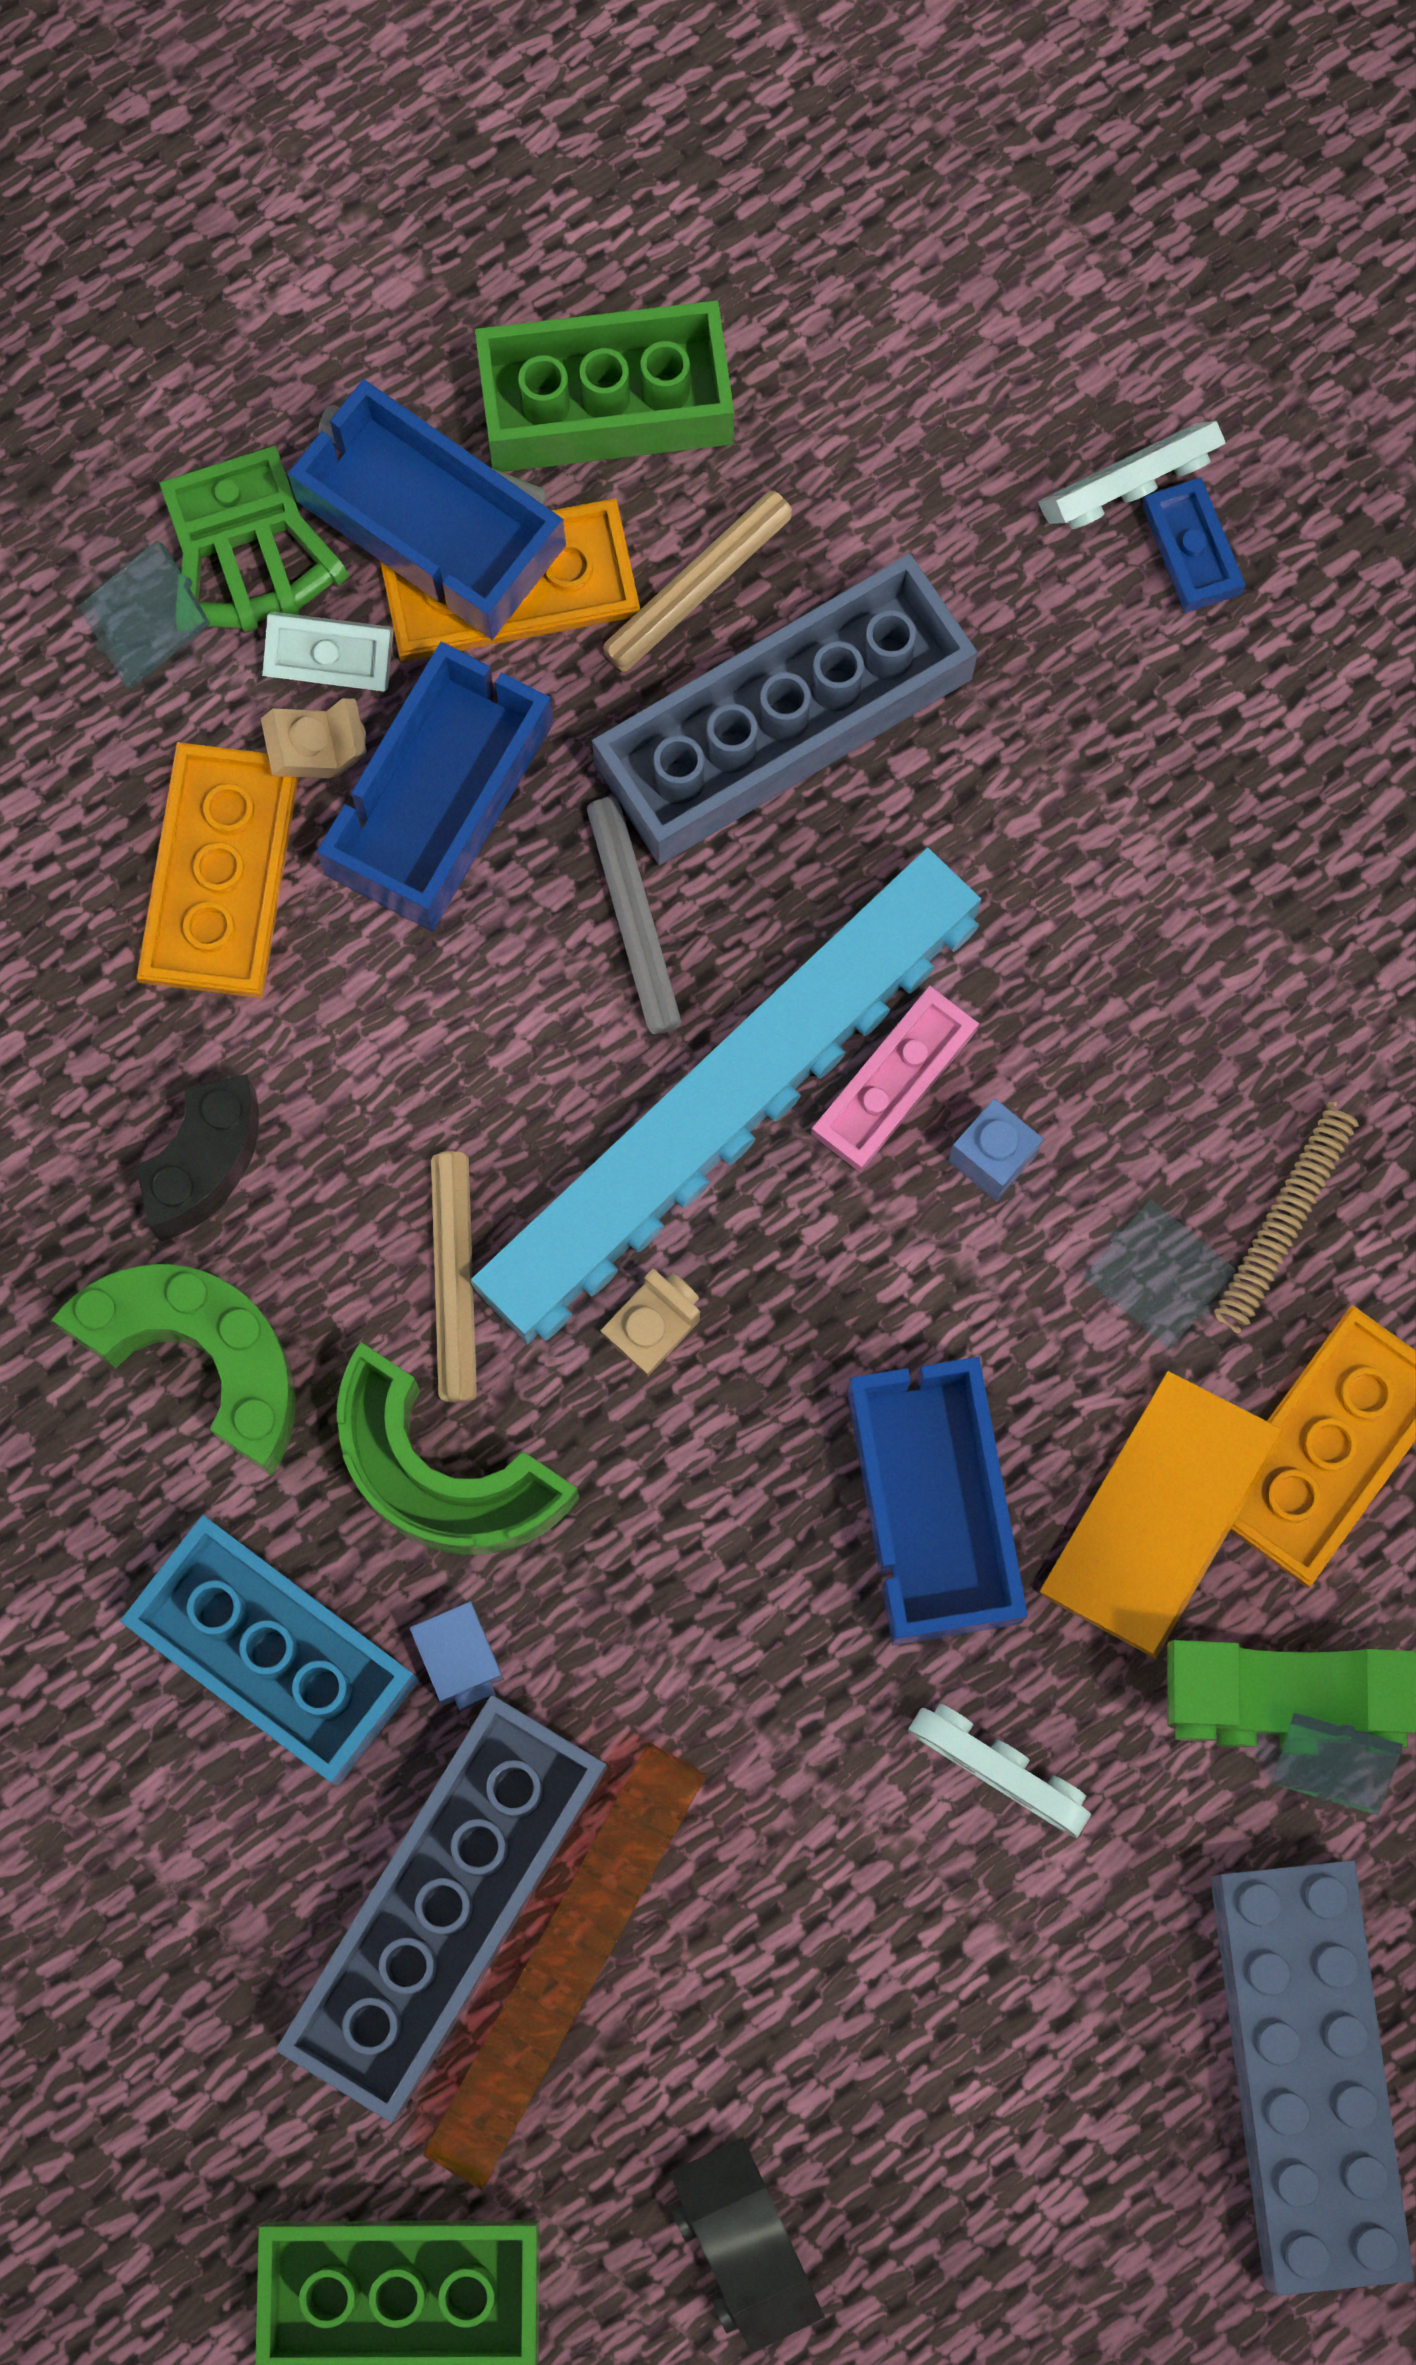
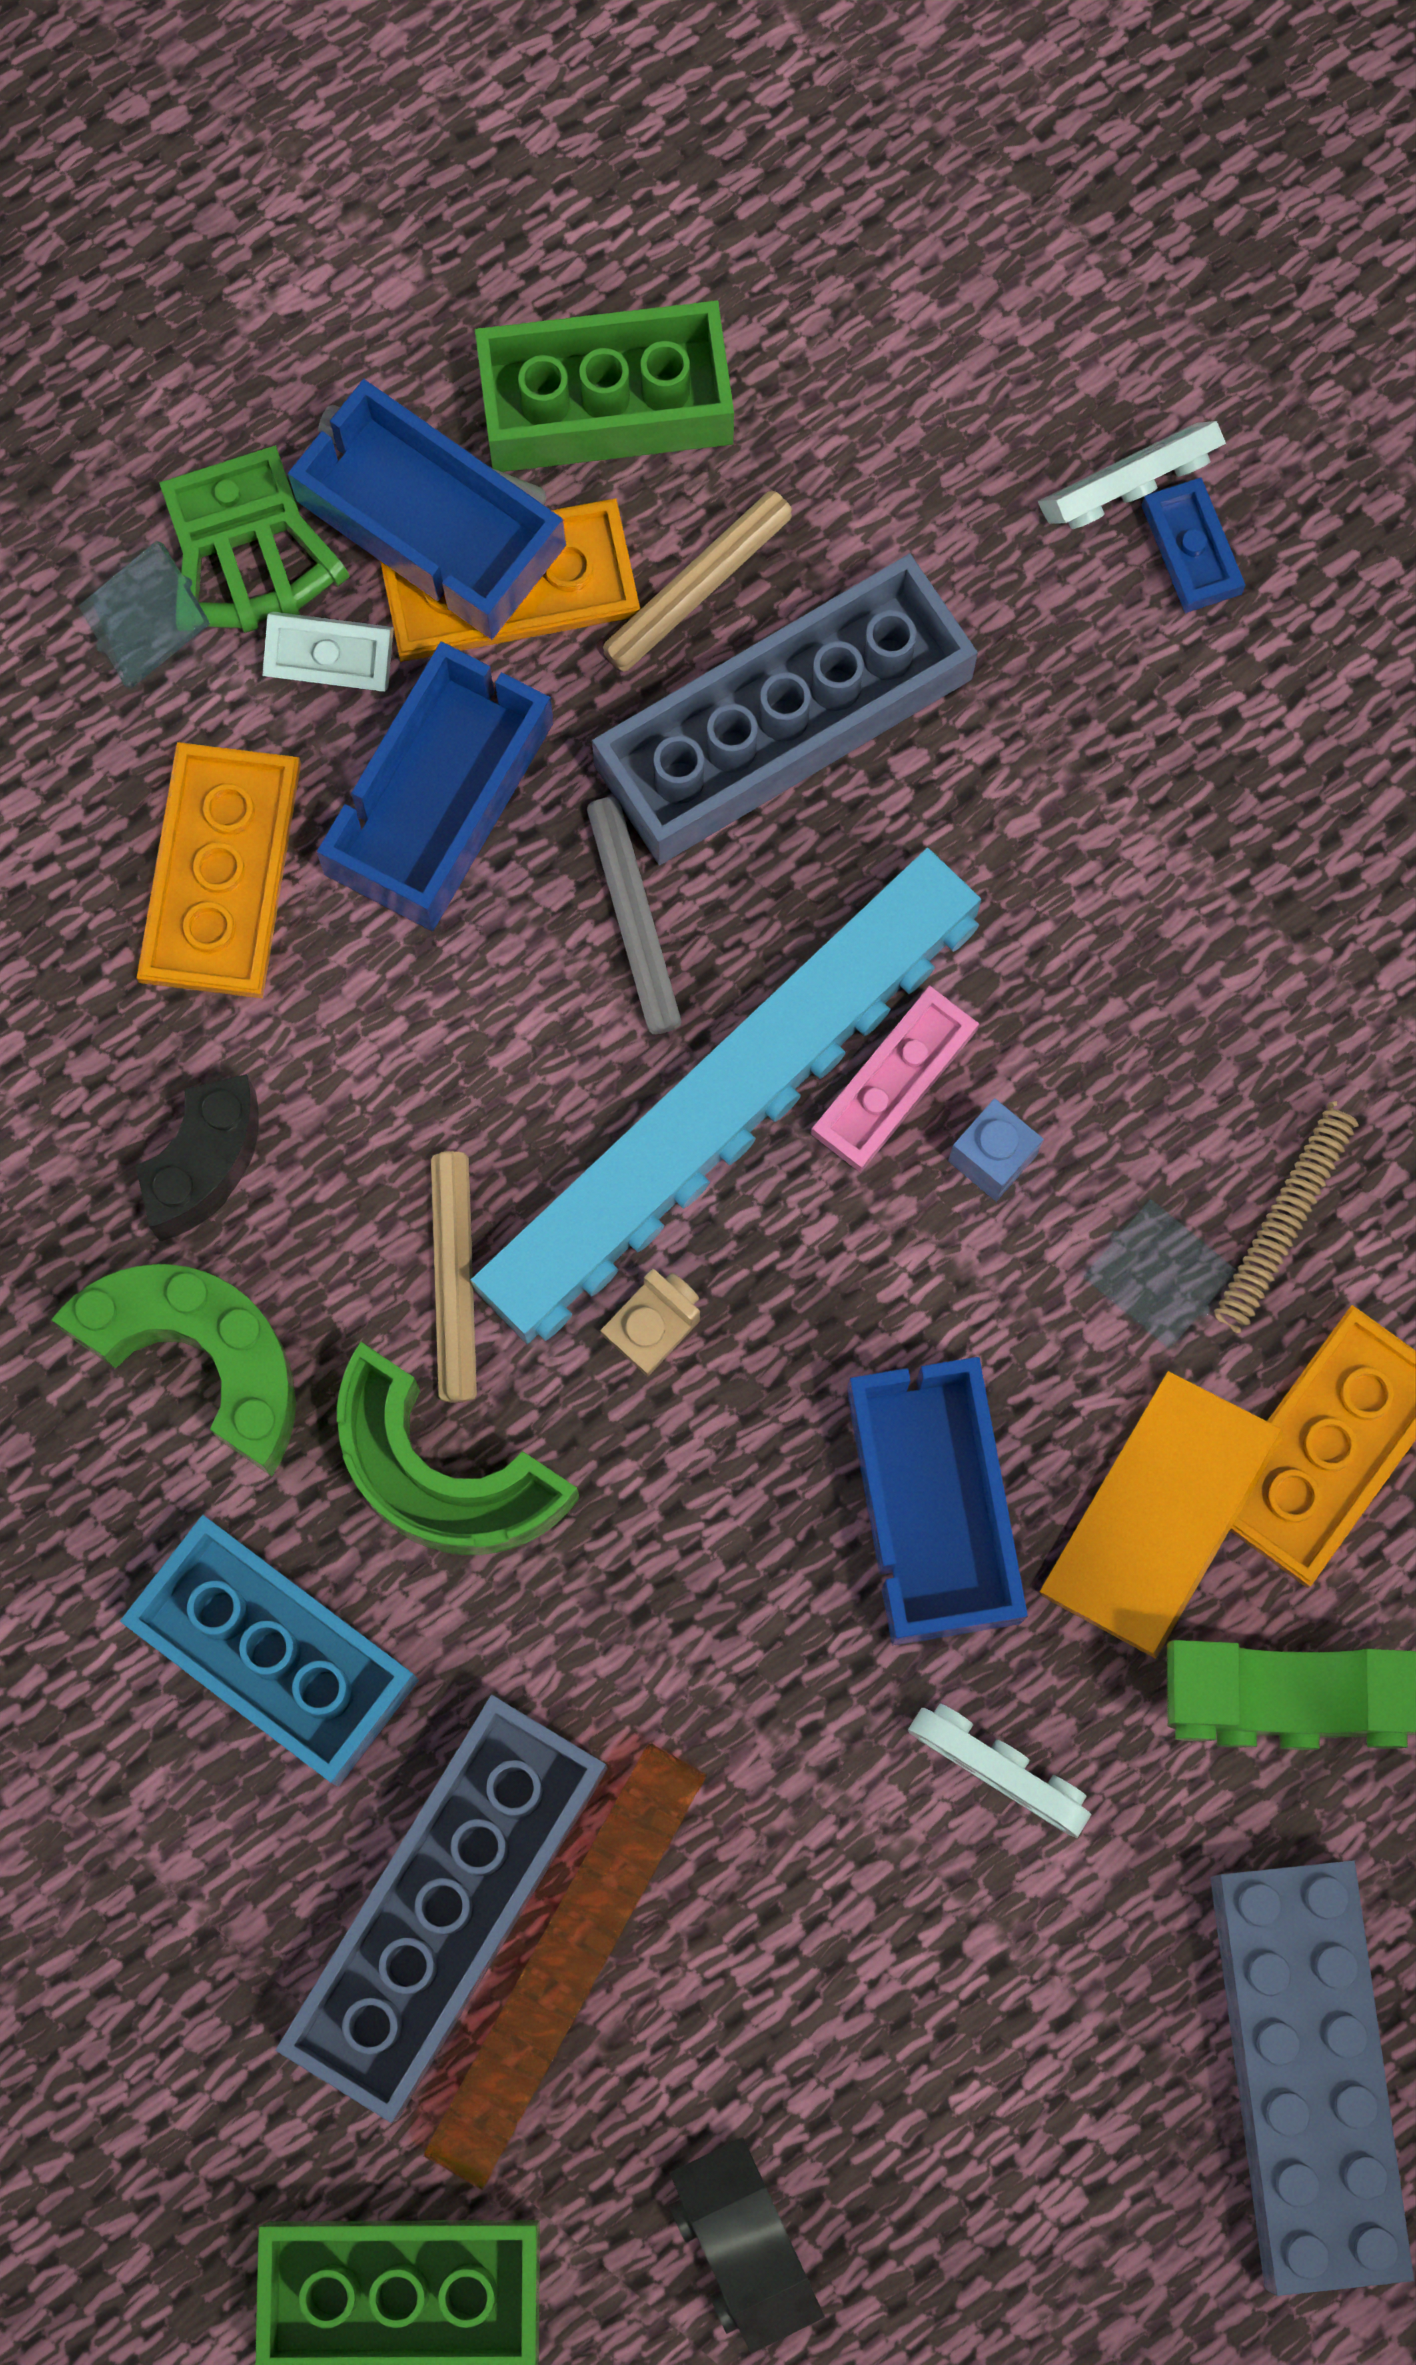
(314, 741): tan bracket -> none
(458, 1657): medium blue brick -> none
(1336, 1763): clear light blue piece -> none

